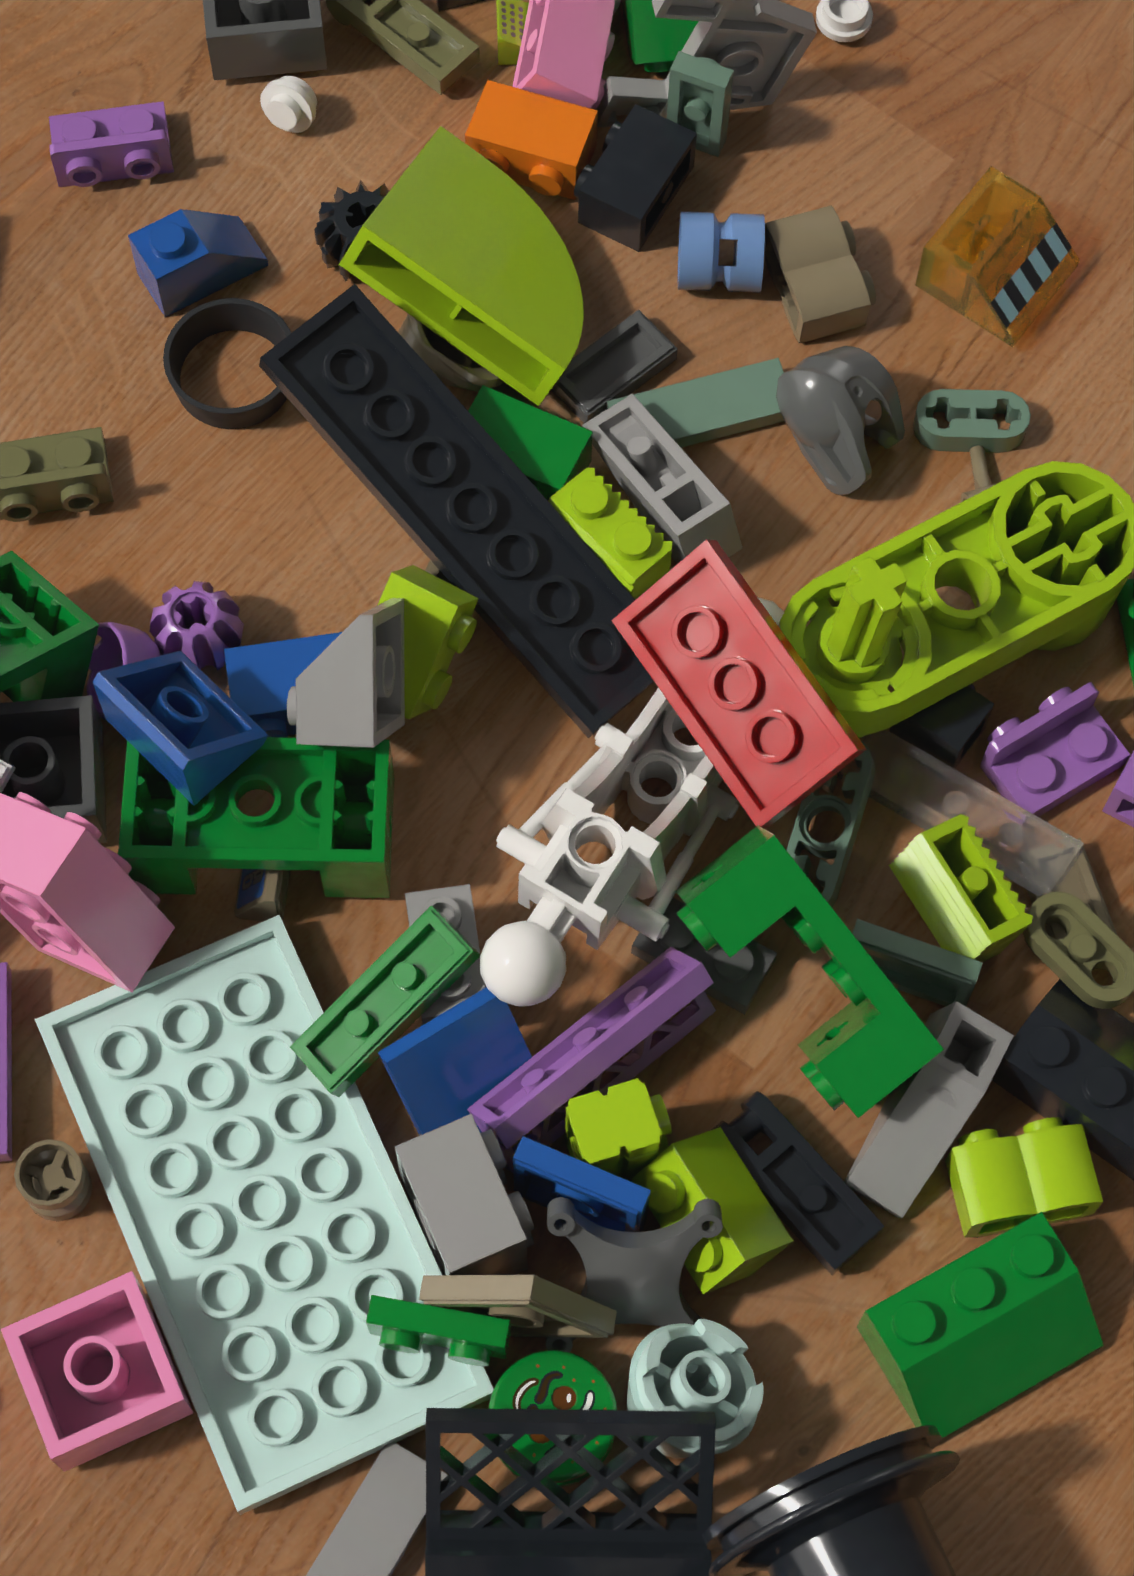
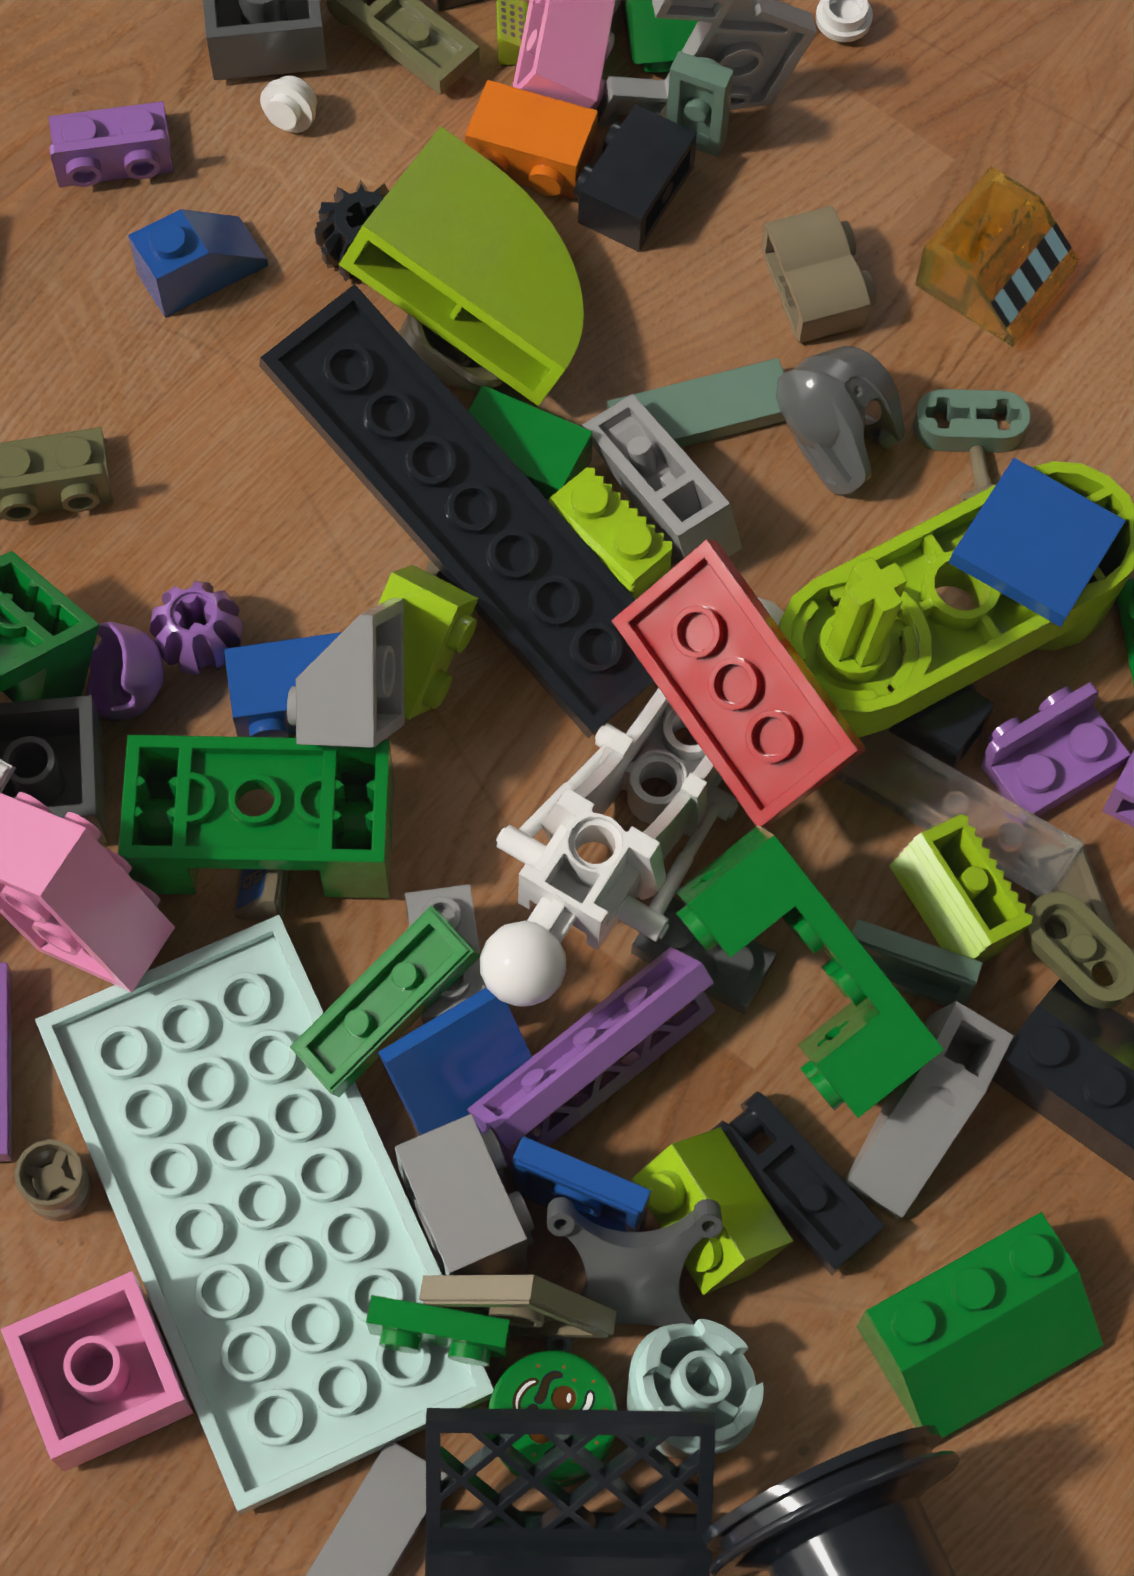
(178, 721): blue slope -> none
(211, 319): black tyre -> none
(614, 366): dark grey tile -> none
(617, 1129): lime brick -> none
(700, 252): medium blue wheel -> none
(856, 787): sand green beam -> none
(1016, 1177): lime brick -> none
(1036, 541): none -> blue tile

